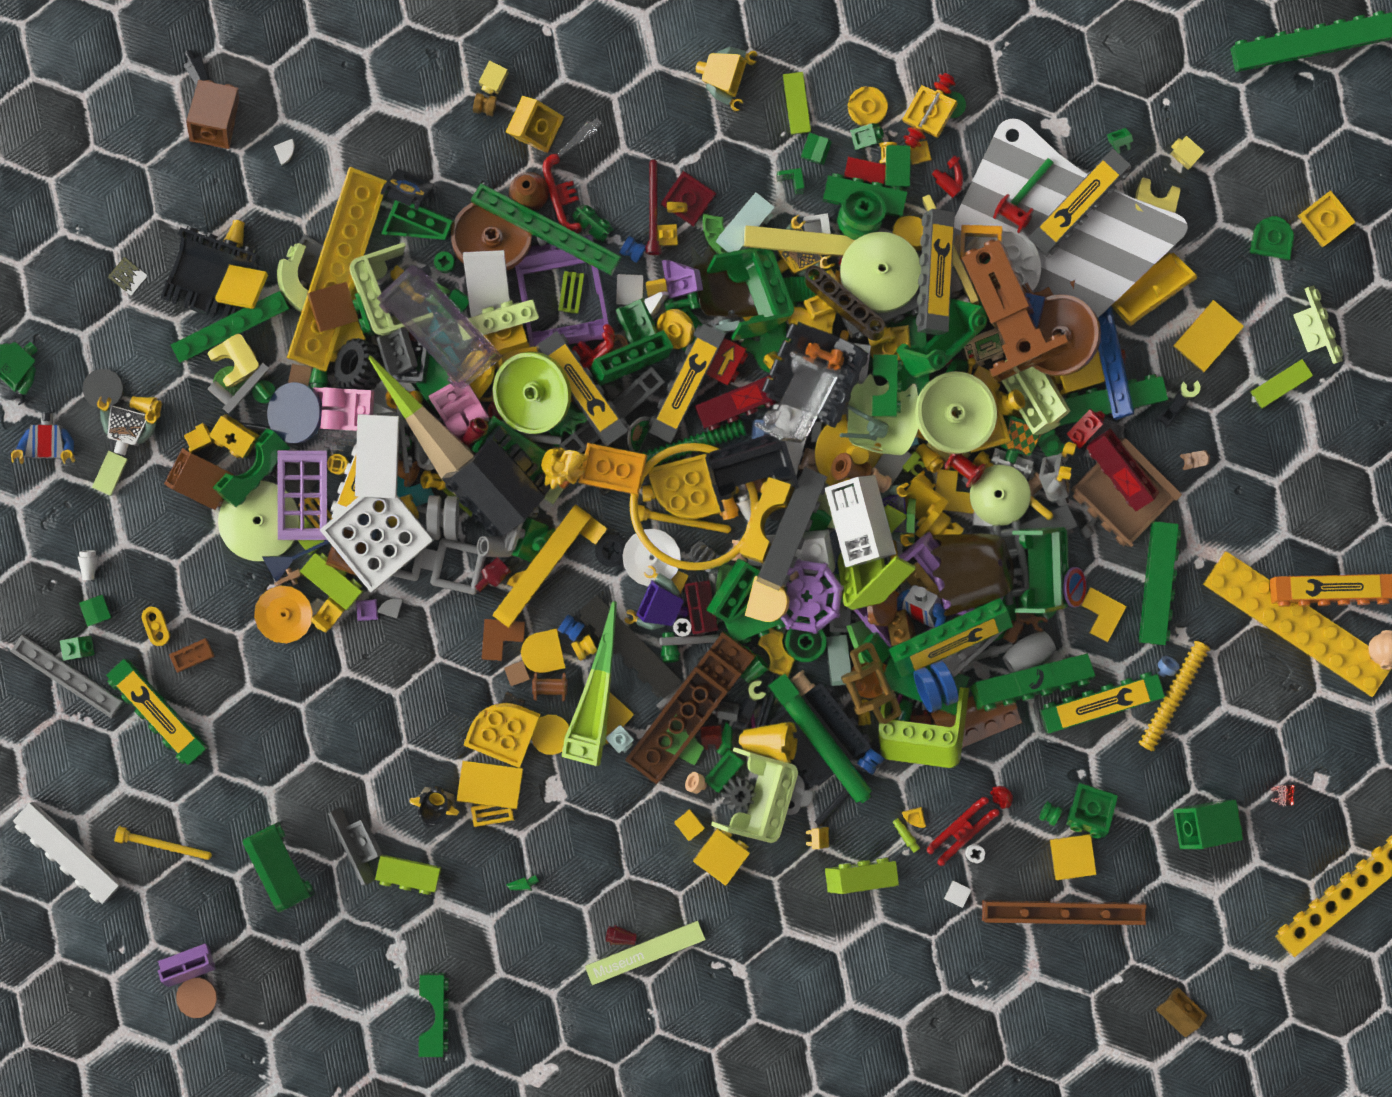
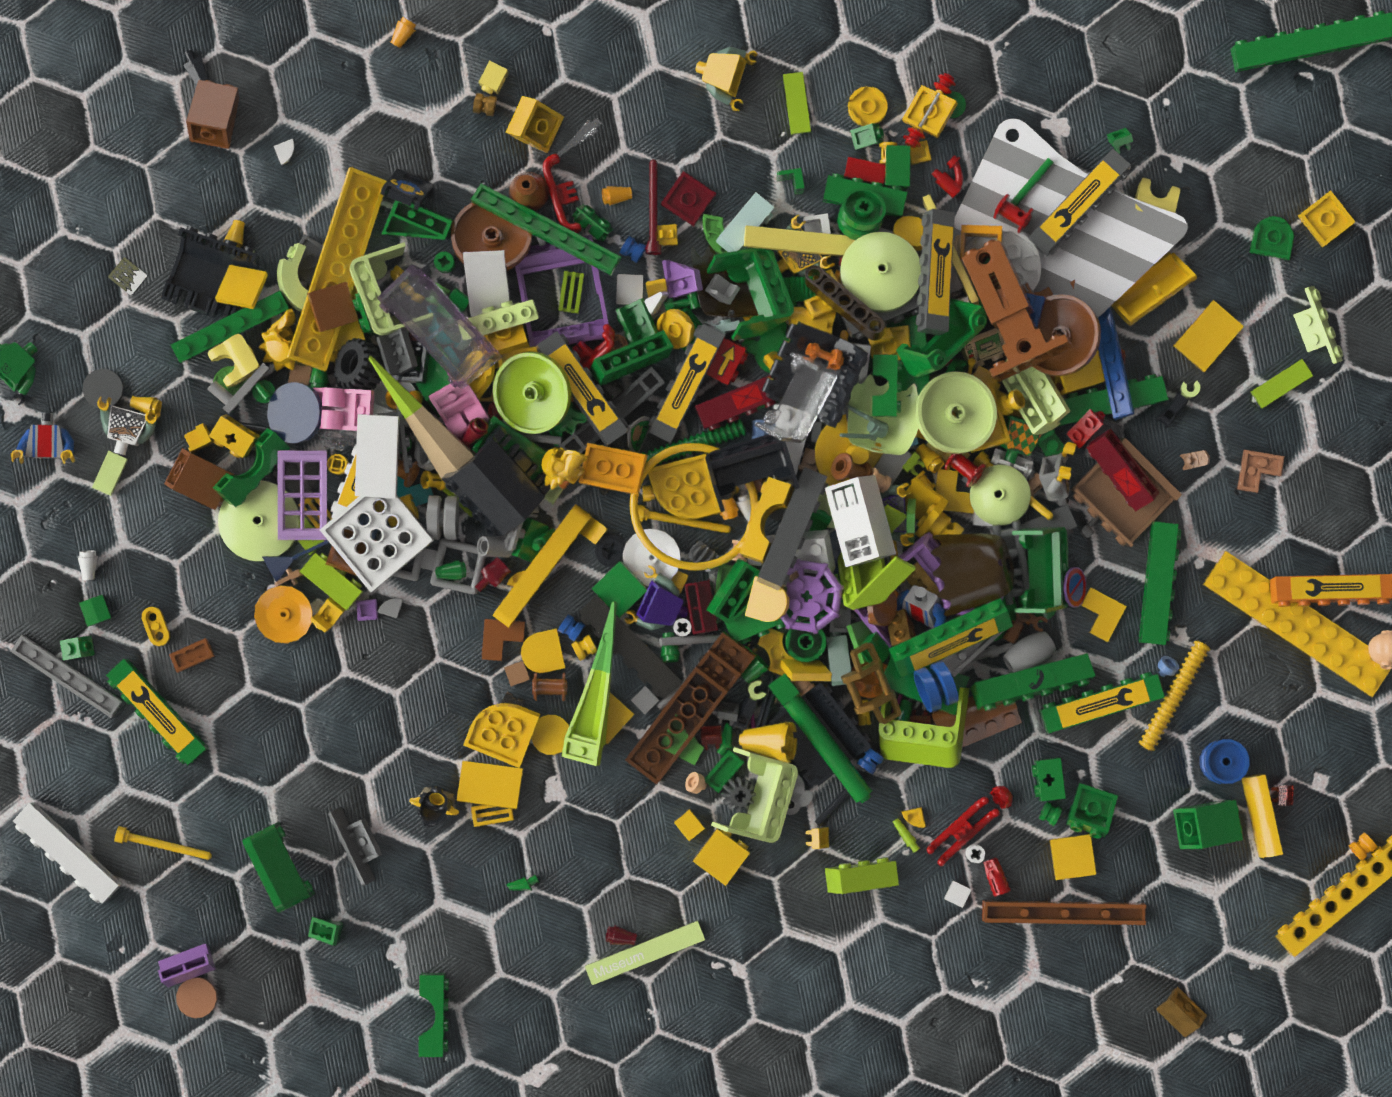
(278, 341): none -> yellow head
(325, 930): none -> green slope
(403, 32): none -> light orange cone
(408, 874): lime brick -> none
(454, 570): none -> green cone
(614, 194): none -> light orange cone
(620, 586): none -> green tile
(620, 739): light aqua bracket -> none
(645, 700): none -> light grey tile
(673, 207): yellow tile -> none
(722, 289): none -> light grey panel
(805, 671): none -> yellow tile
(816, 149): green piece -> none
(996, 877): none -> red hinge
(1055, 789): none -> green brick
(1186, 152): light yellow brick -> none
(1212, 761): none -> blue wheel
(1253, 465): none -> nougat tile
(1262, 815): none -> yellow brick
(1363, 846): none -> light orange wheel

